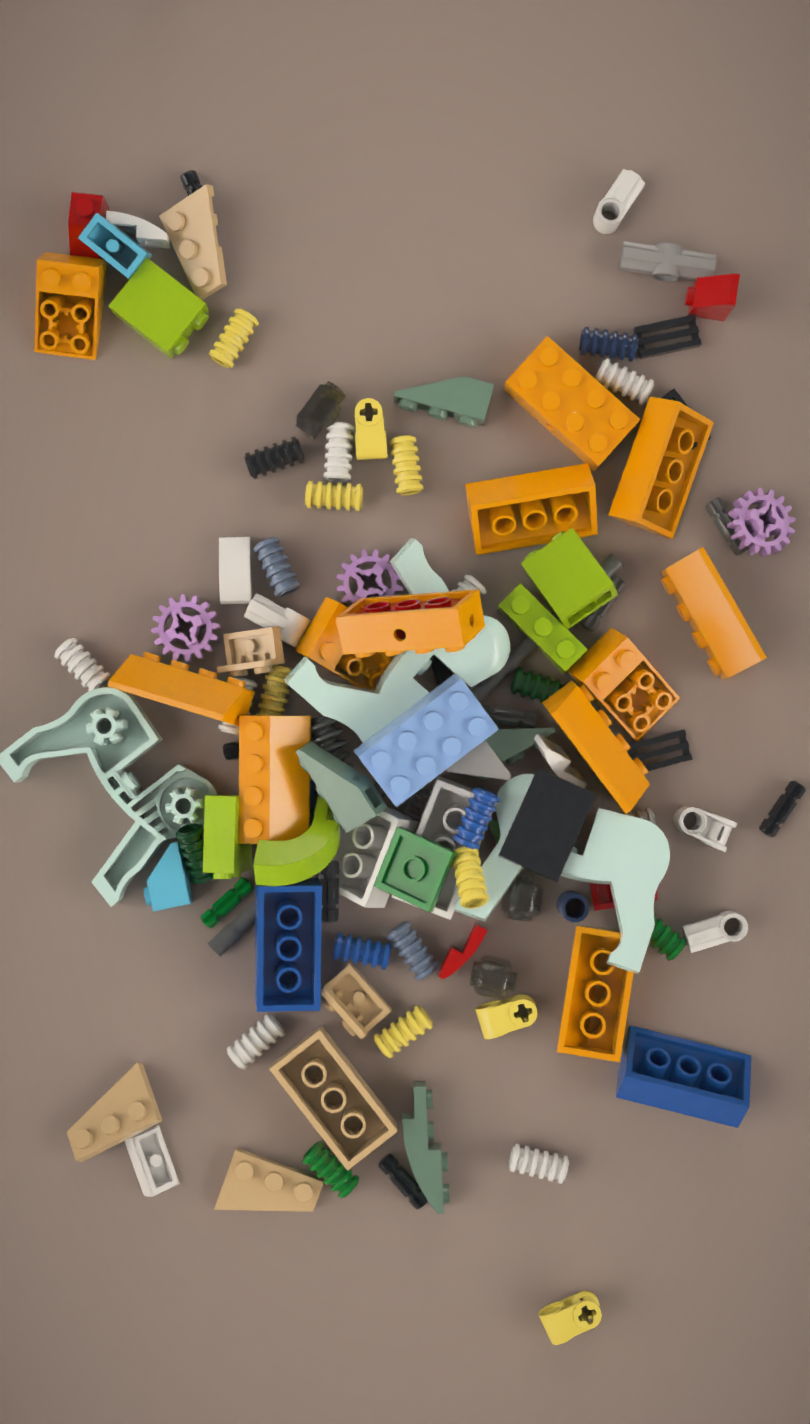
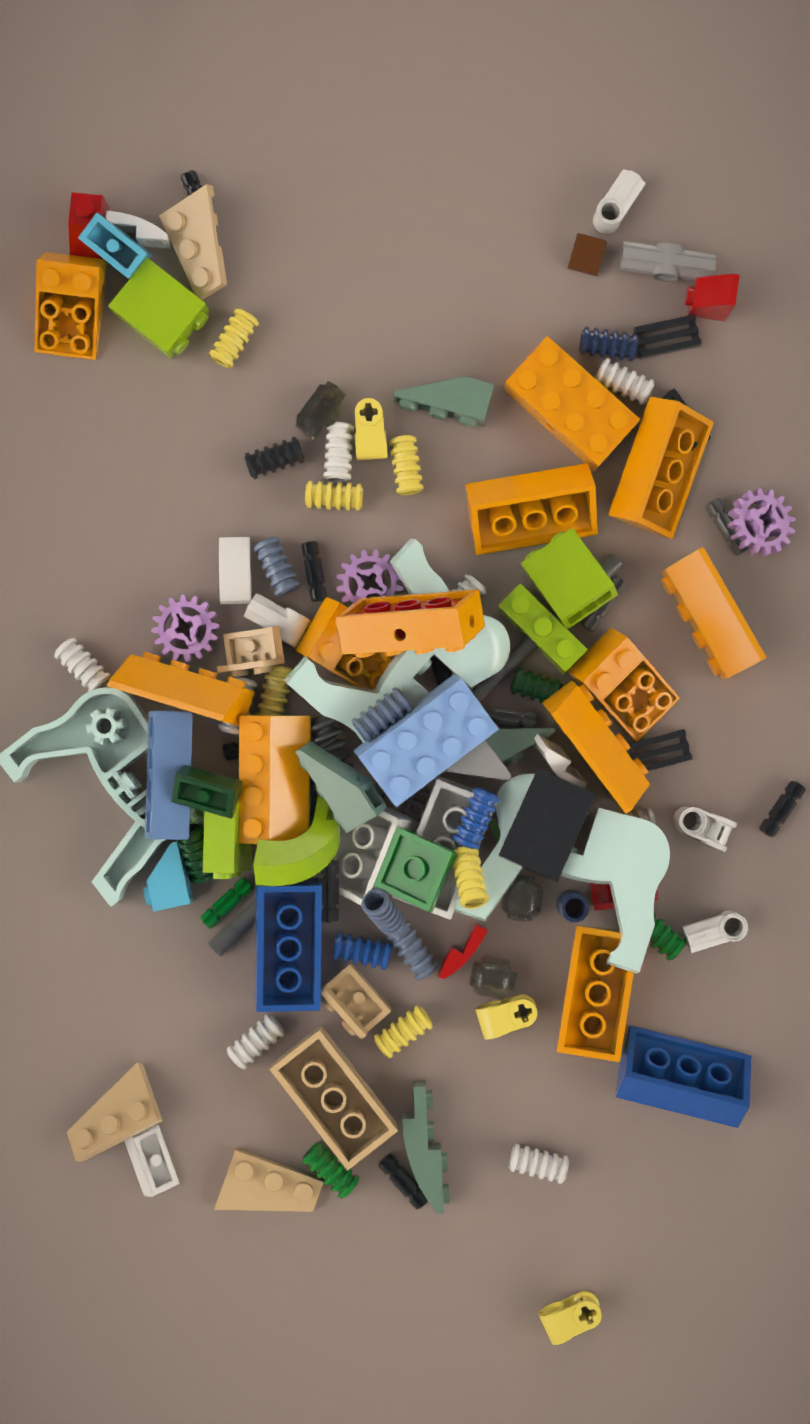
(167, 752): none -> medium blue panel
(206, 791): none -> dark green slope
(314, 571): none -> black axle
(381, 714): none -> sand blue piece
(383, 911): none -> sand blue piece
(587, 254): none -> reddish brown slope

